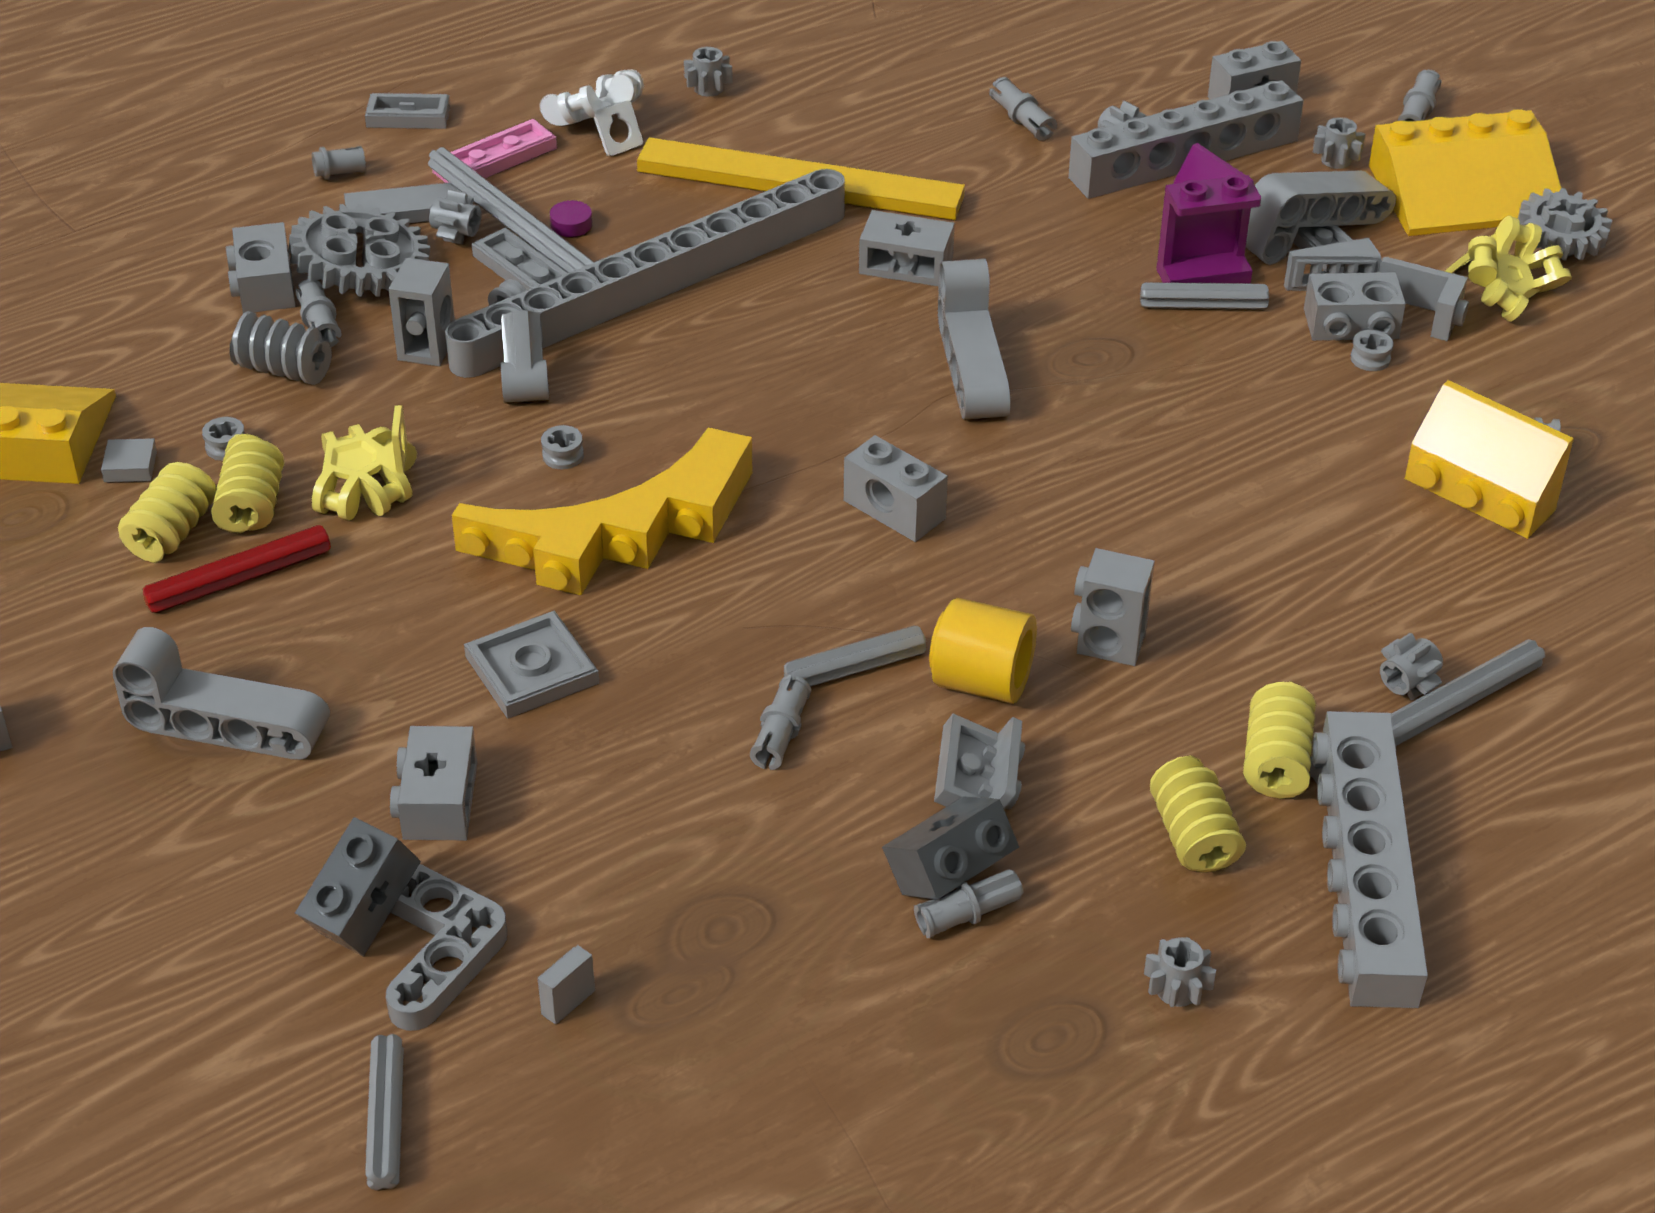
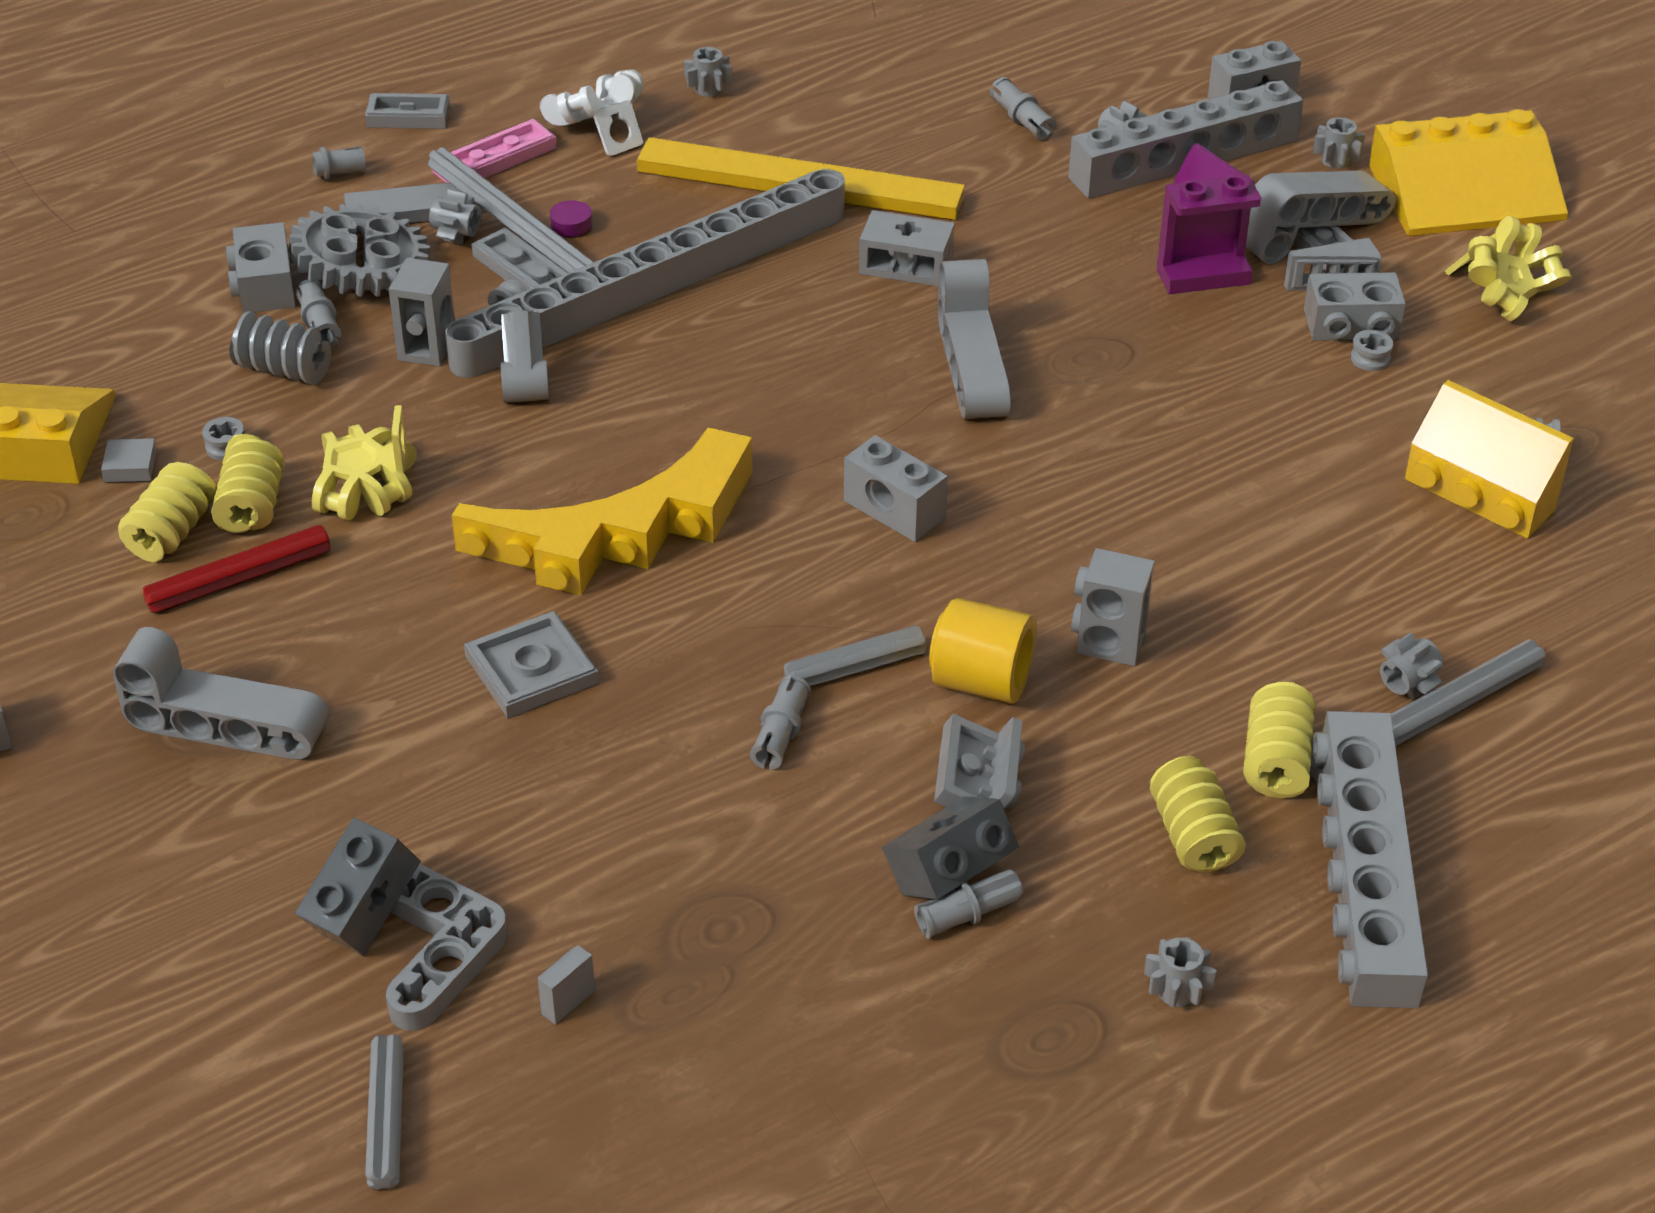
(435, 783): light grey brick -> none
(562, 447): light grey bush -> none
(1204, 295): light grey axle -> none
(1421, 99): light grey pin -> none
(1433, 291): light grey bracket -> none
(1567, 222): light grey gear -> none

